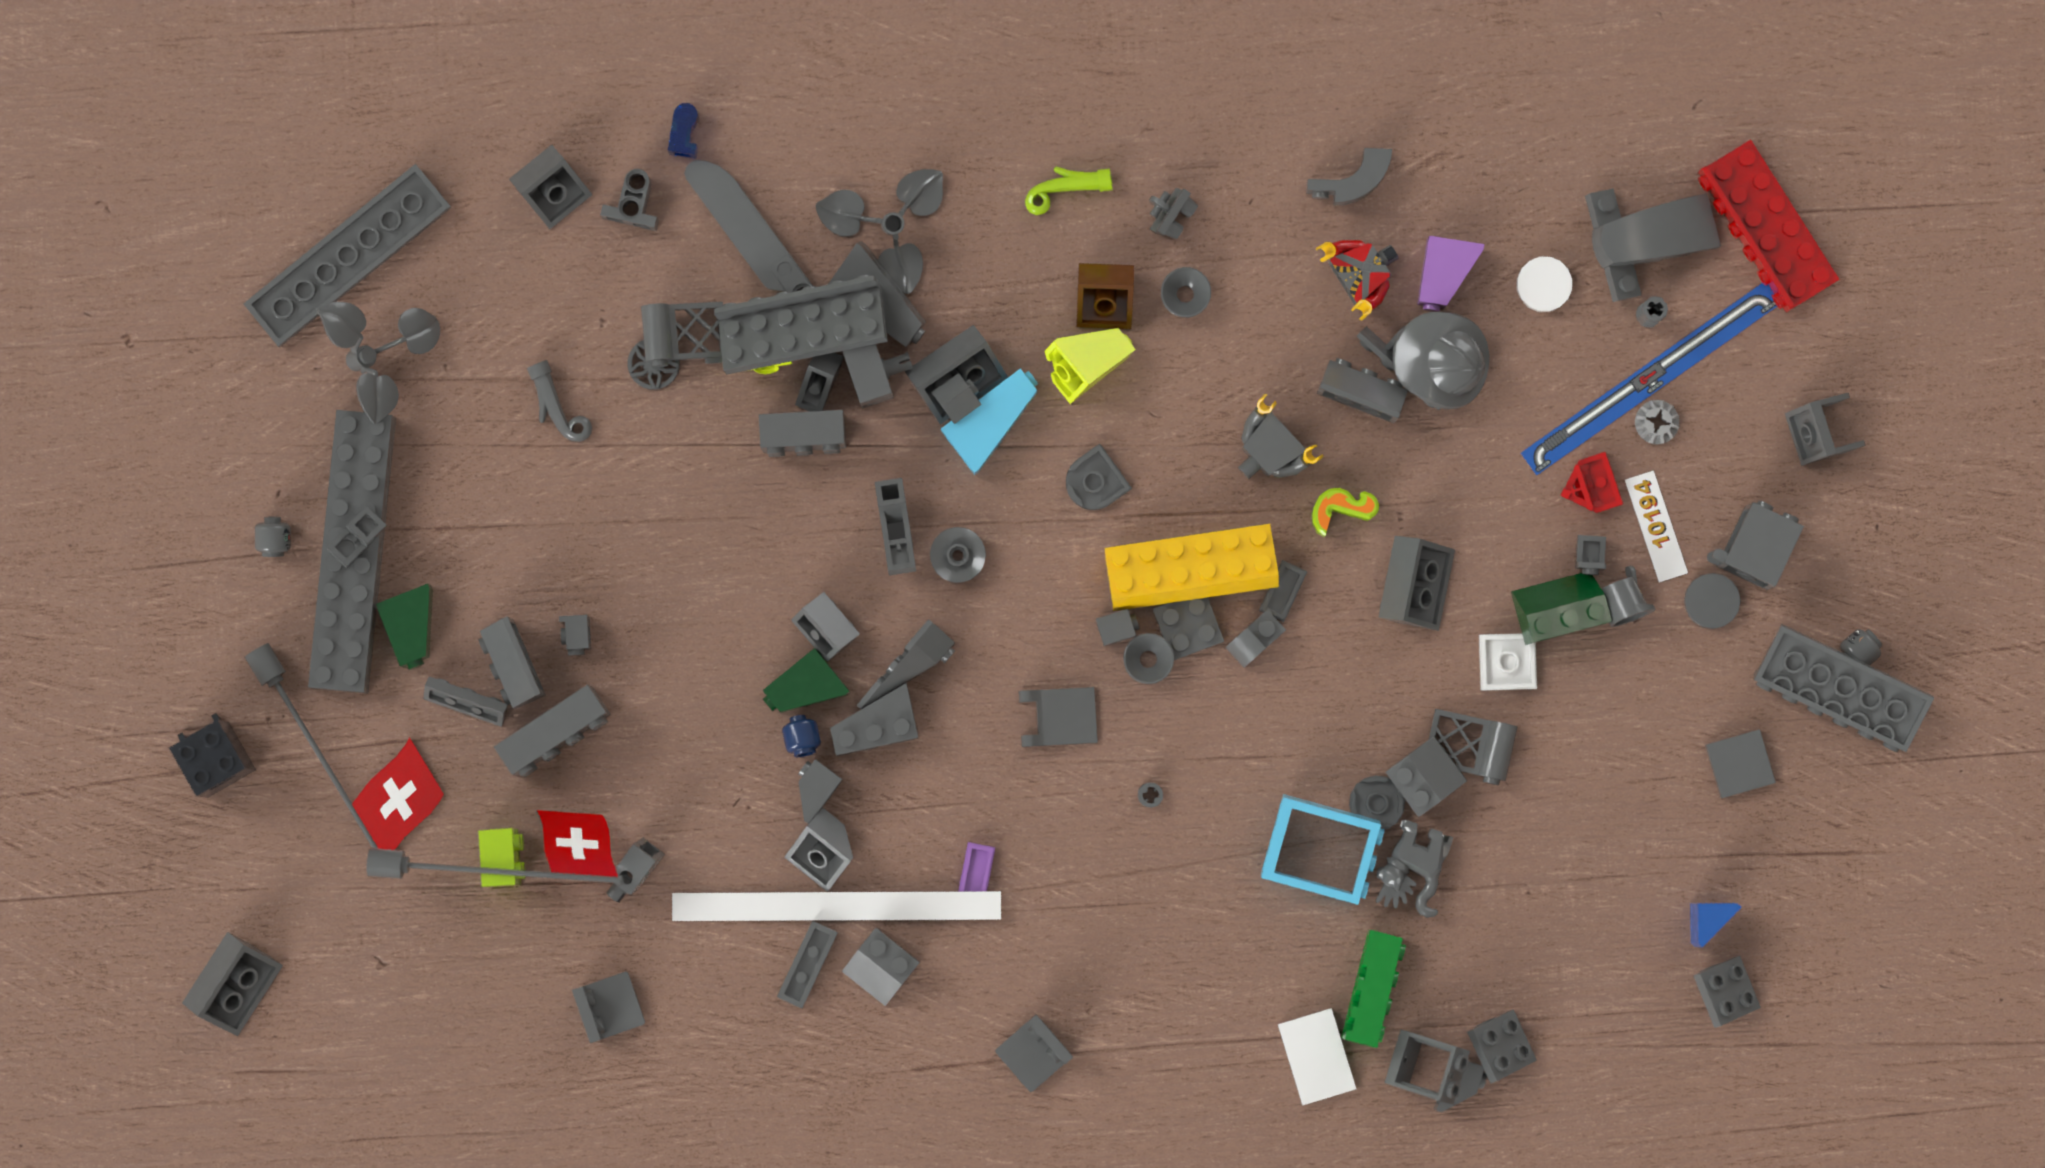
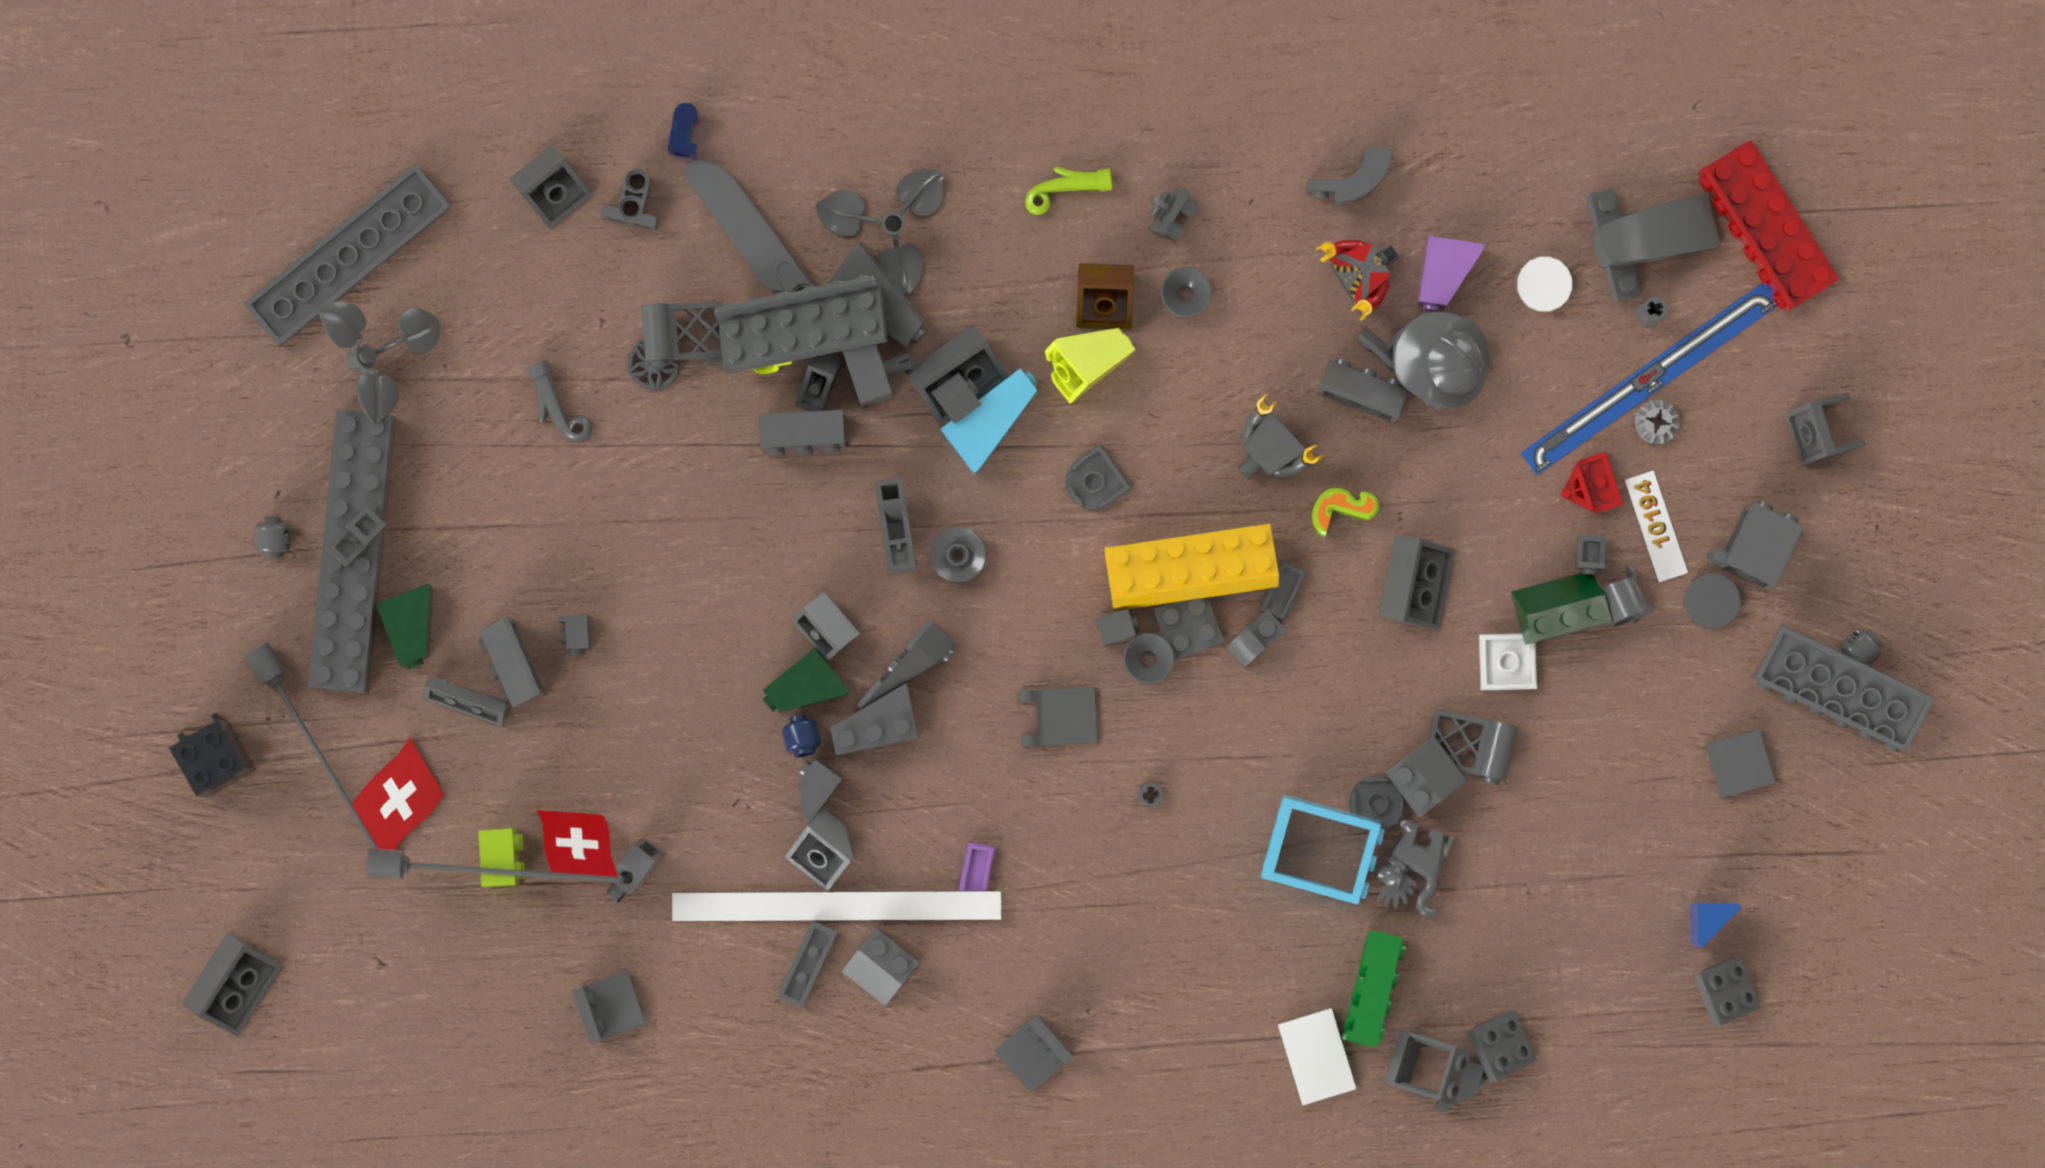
(553, 730): dark grey brick -> none

